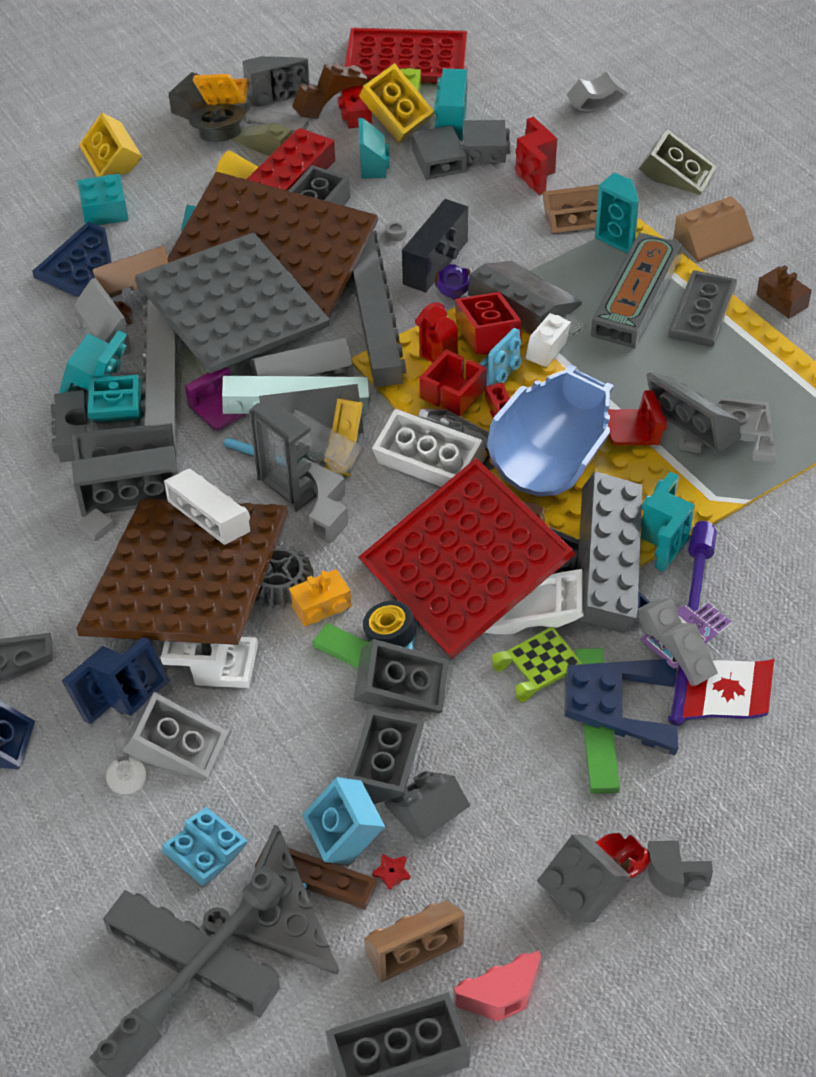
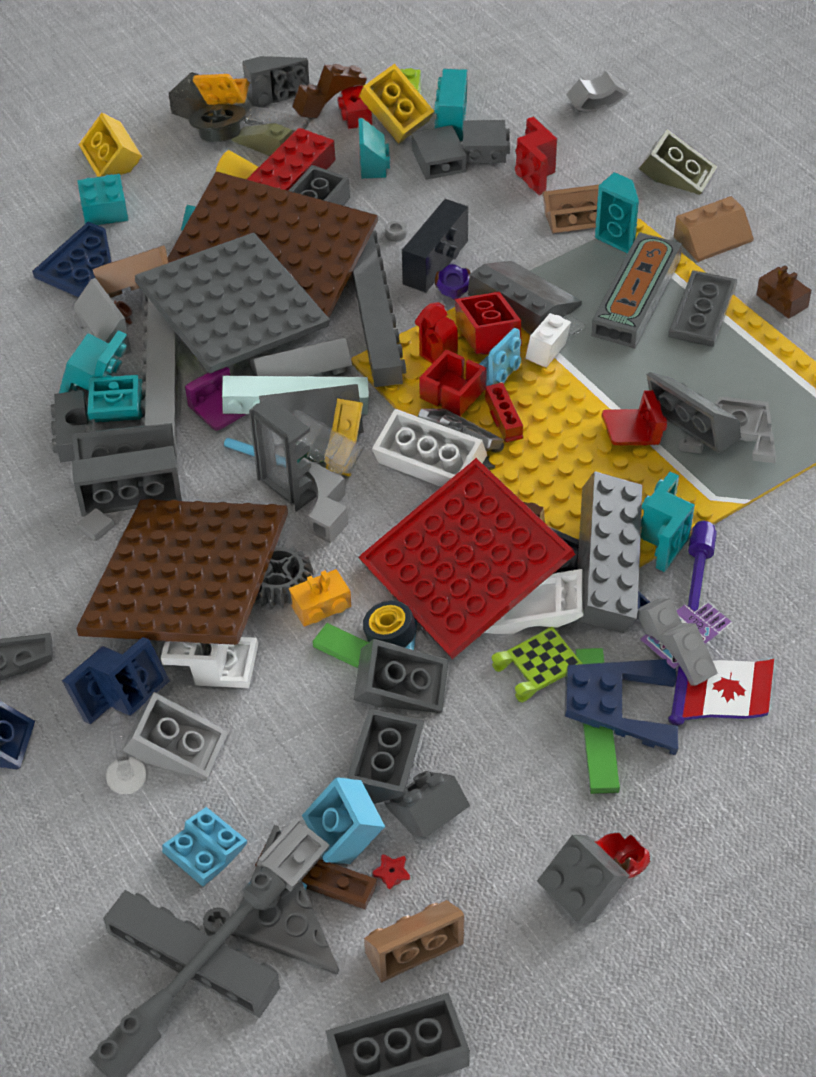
(207, 506): white brick -> none
(294, 854): none -> light grey plate
(427, 50): red plate -> none
(501, 989): coral slope -> none
(550, 432): medium blue windscreen -> none
(672, 874): dark grey brick -> none

